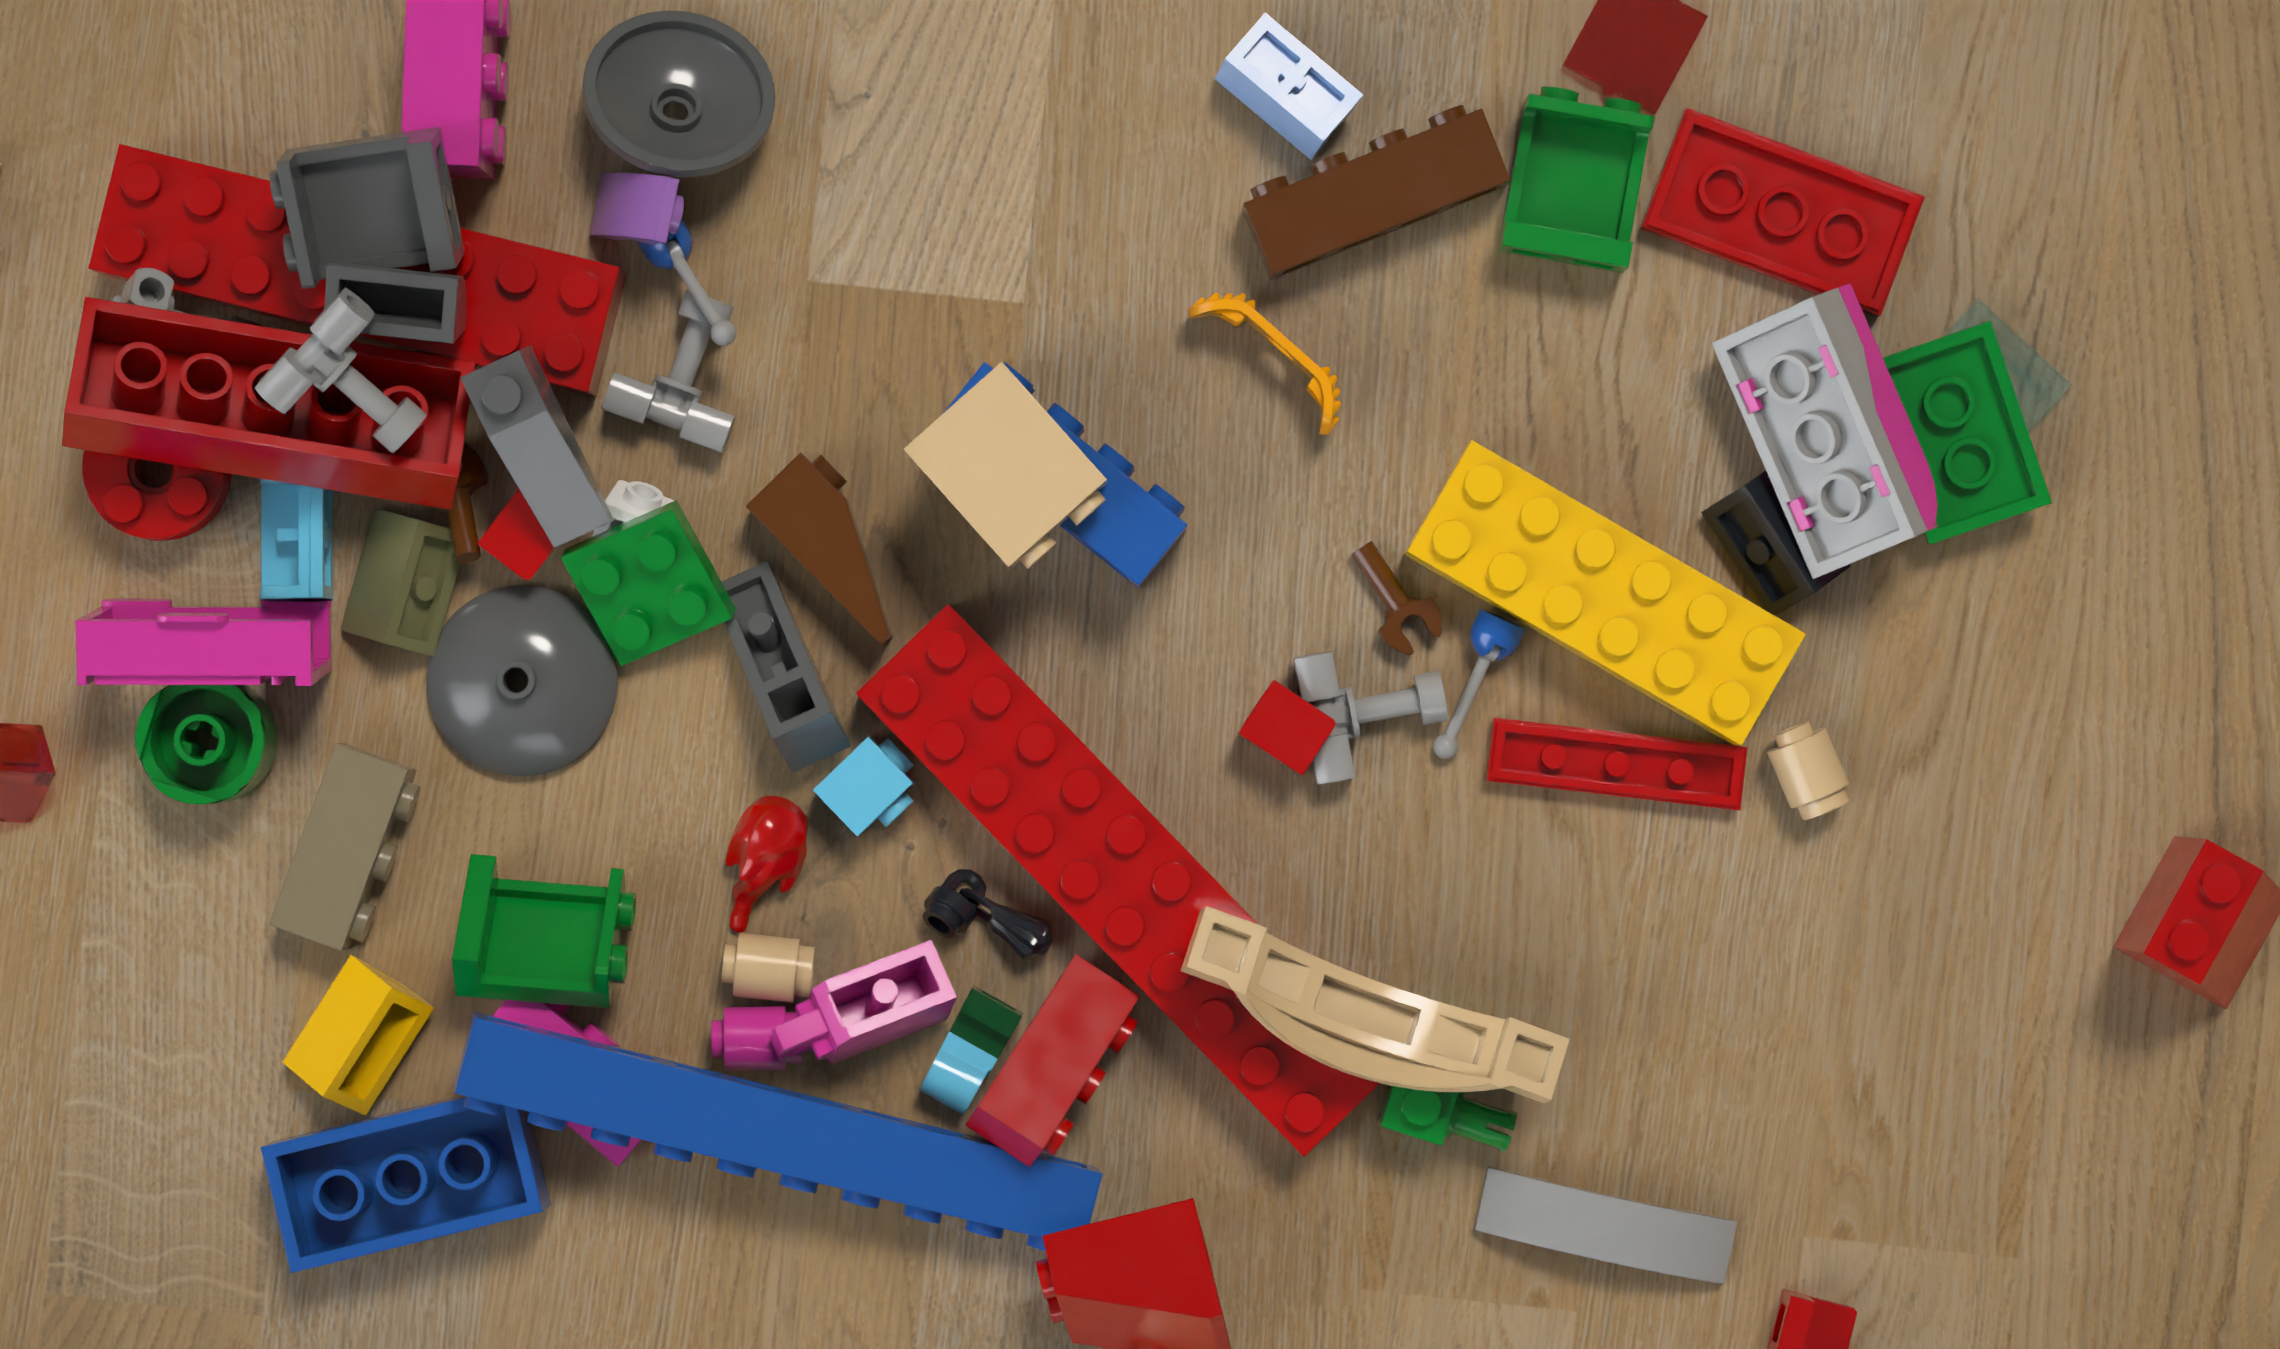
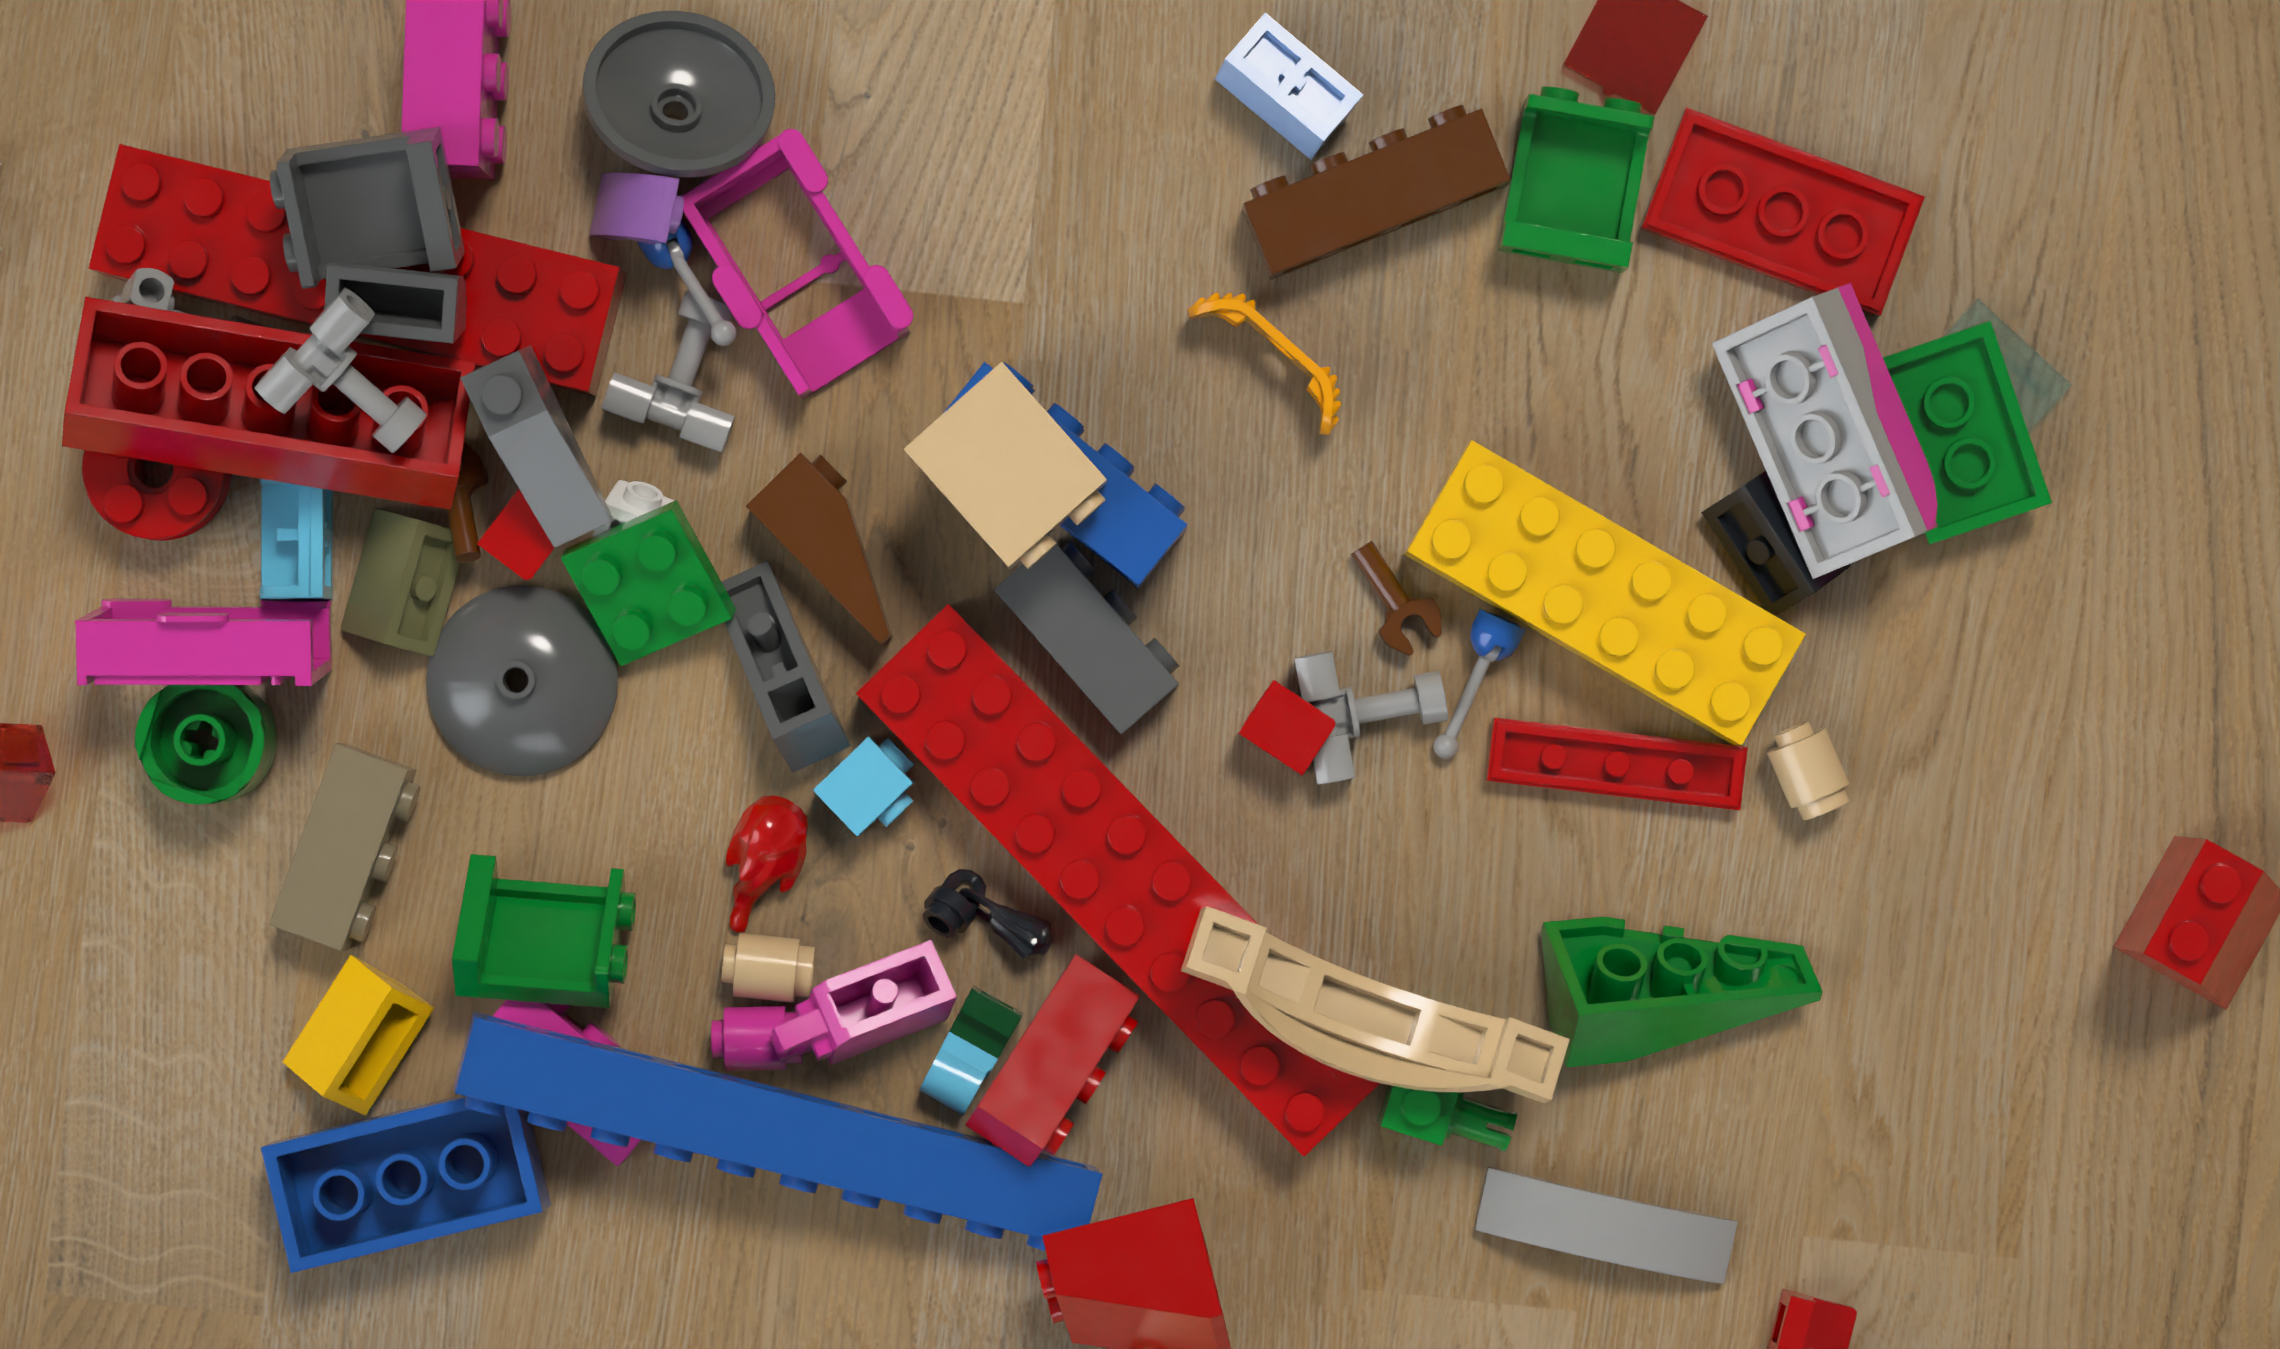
(841, 335): none -> dark pink piece
(1090, 635): none -> dark grey brick
(1647, 992): none -> green wedge

